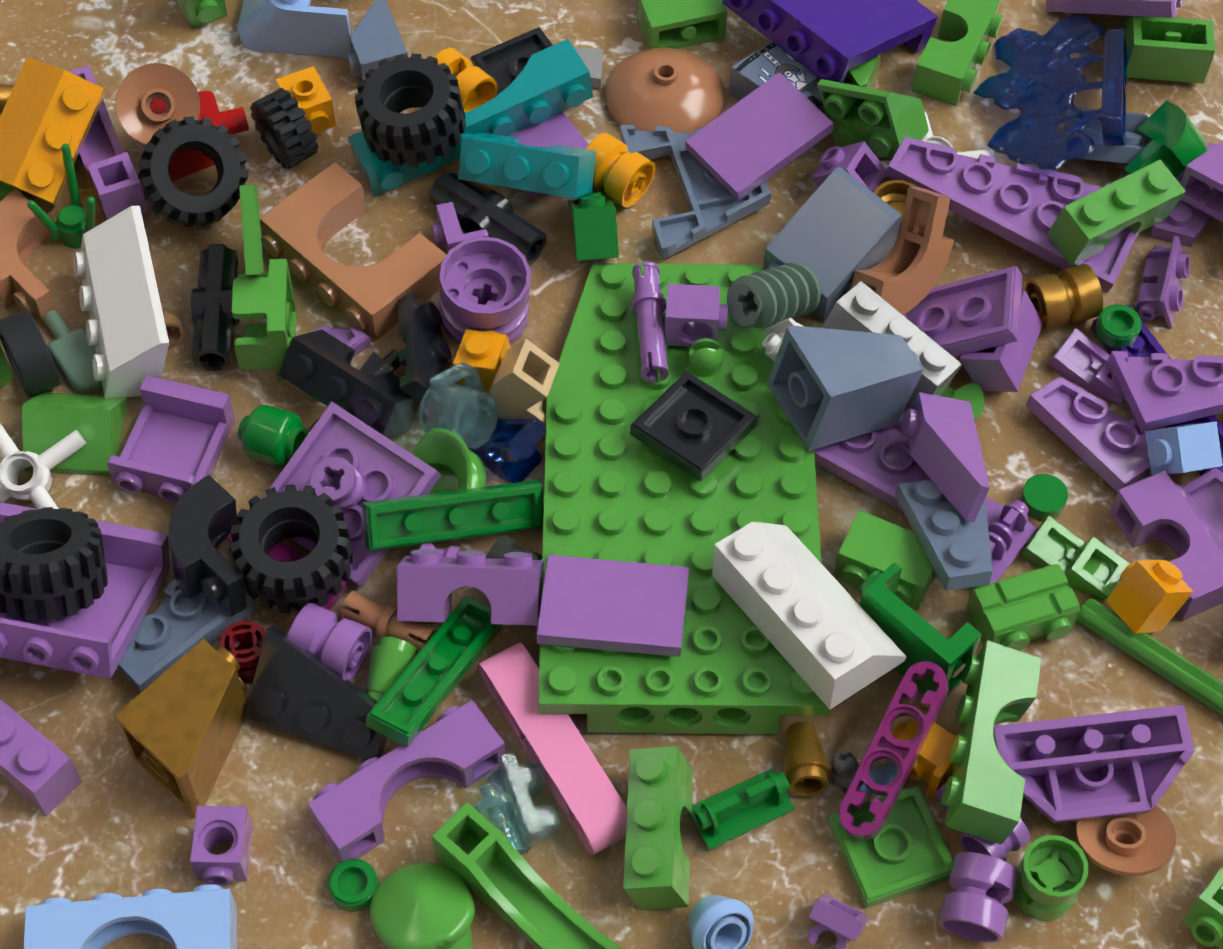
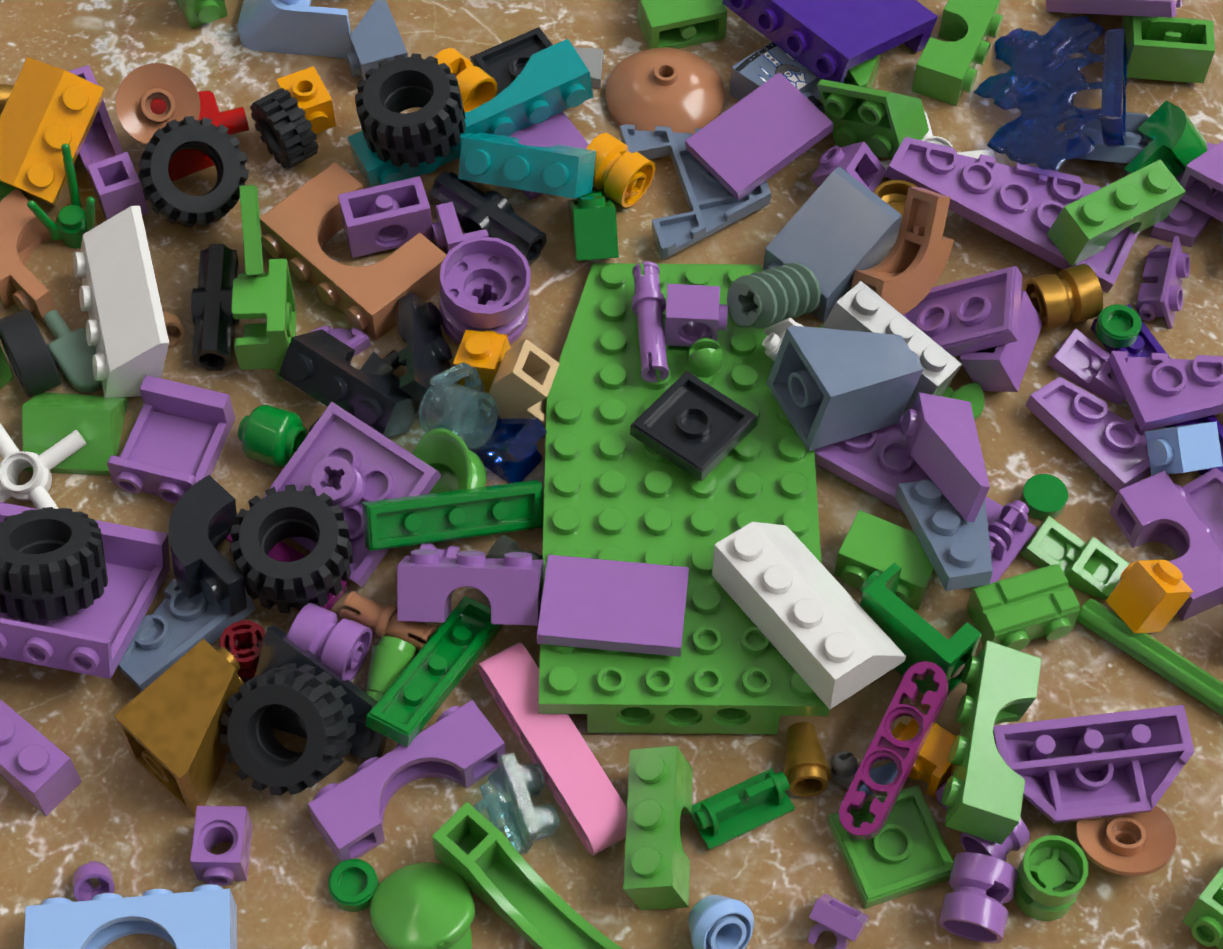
(83, 886): none -> medium lavender hinge
(258, 750): none -> black tyre
(385, 216): none -> medium lavender brick

